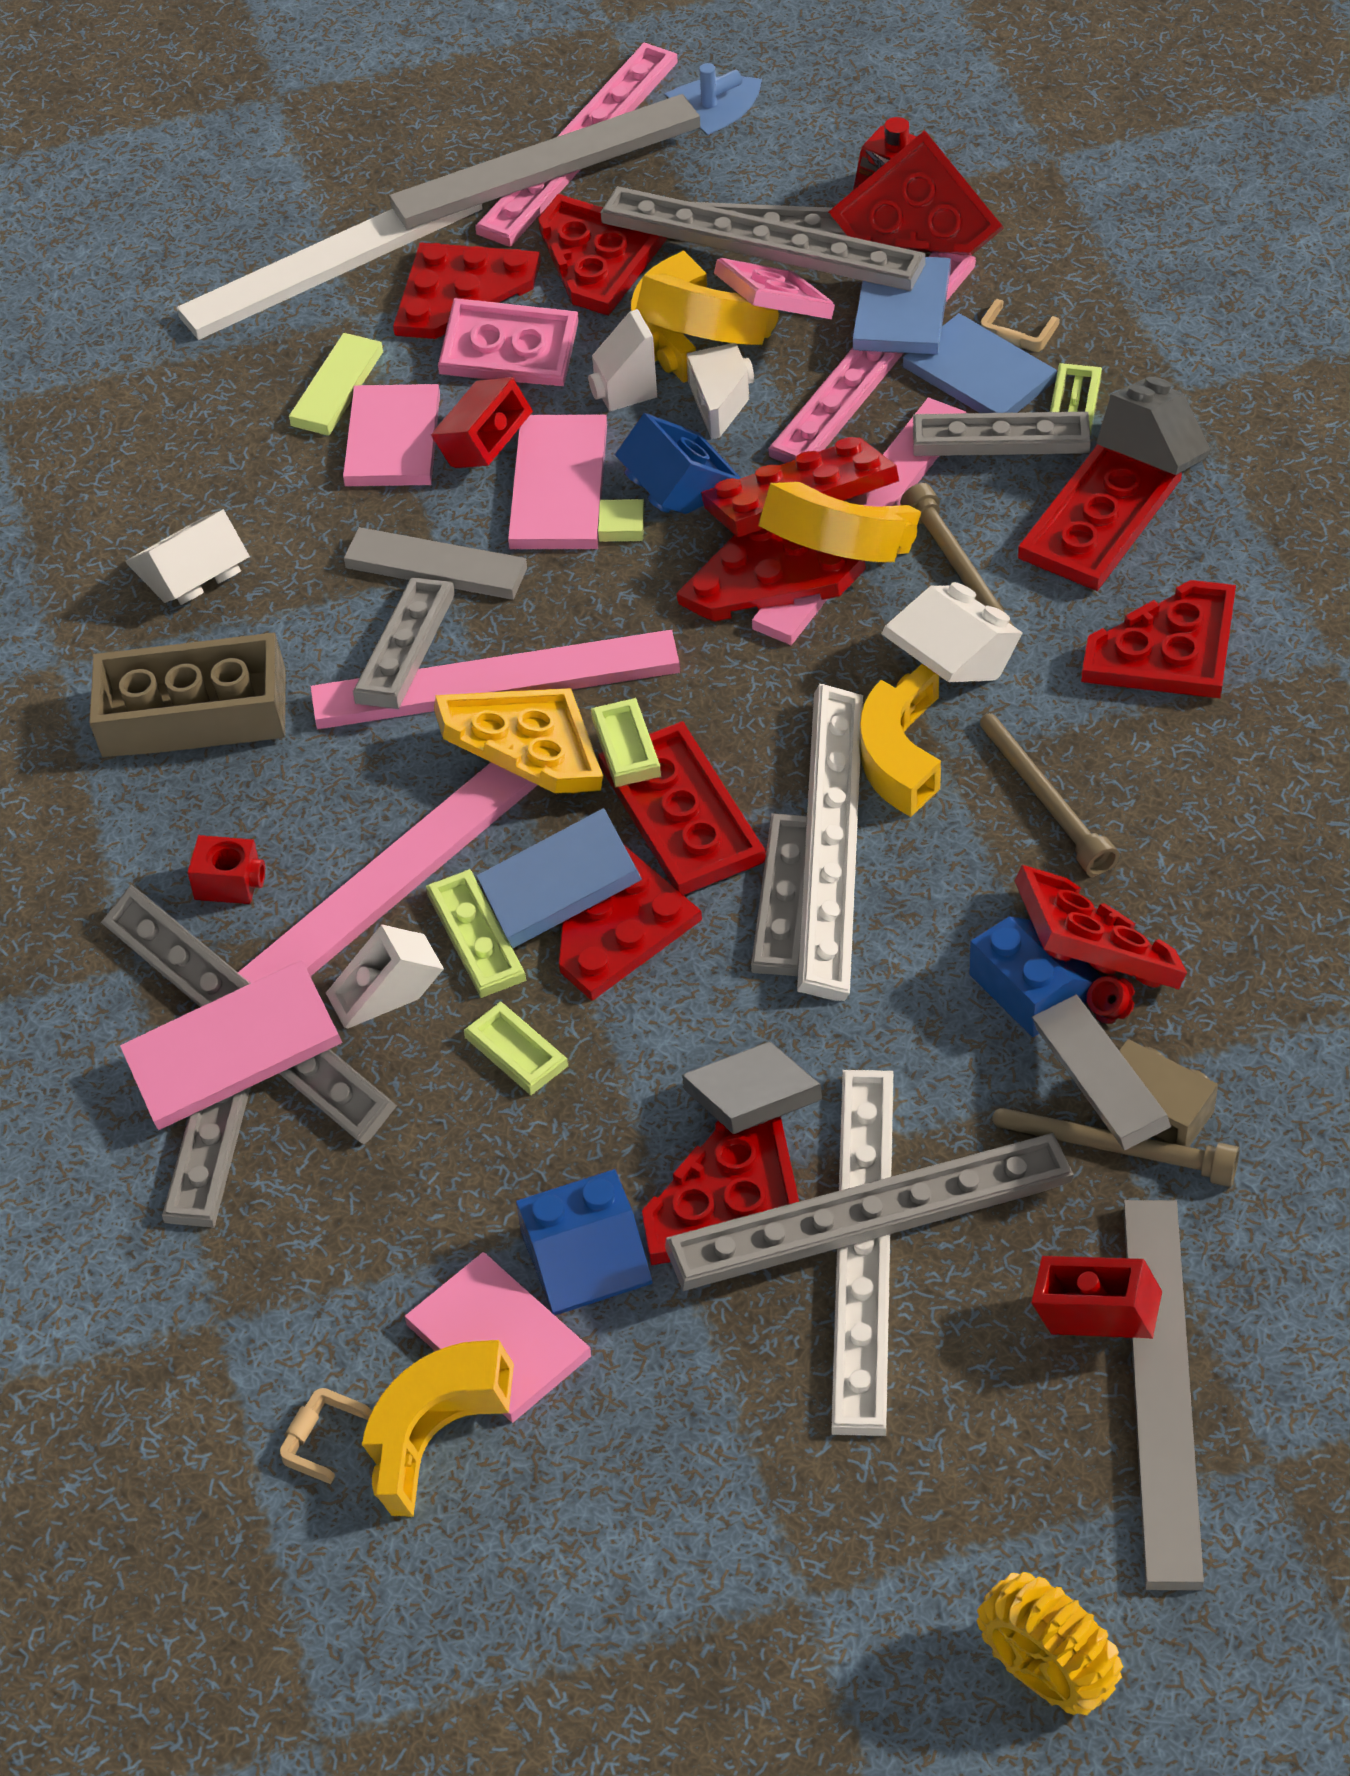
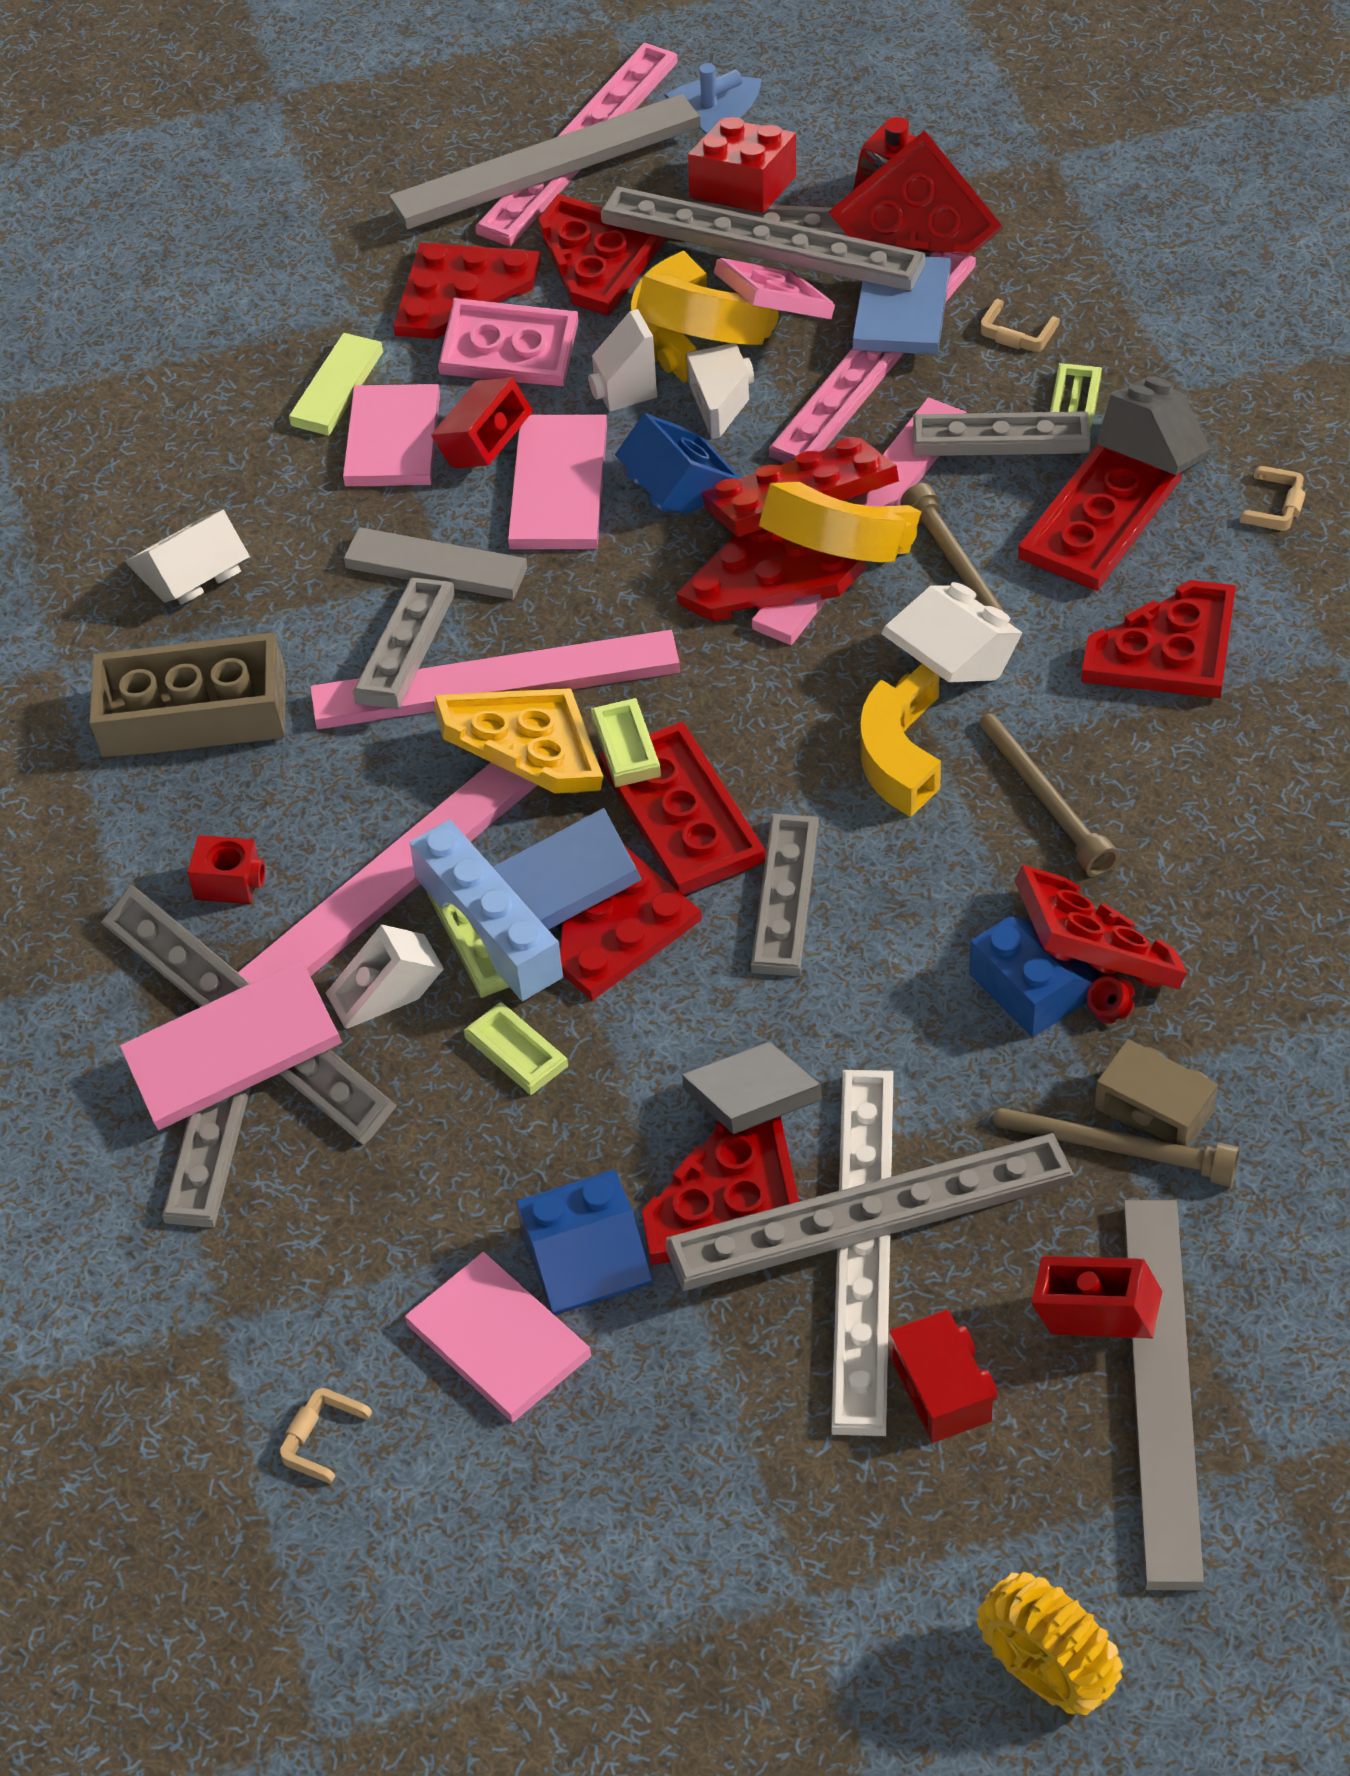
(304, 270): white tile -> none
(423, 1400): yellow arch -> none
(513, 936): none -> light blue arch
(621, 520): yellowish green tile -> none
(742, 165): none -> red brick
(830, 845): white tile -> none
(941, 1375): none -> red brick
(982, 368): medium blue tile -> none
(1101, 1072): light grey tile -> none
(1292, 505): none -> tan piece

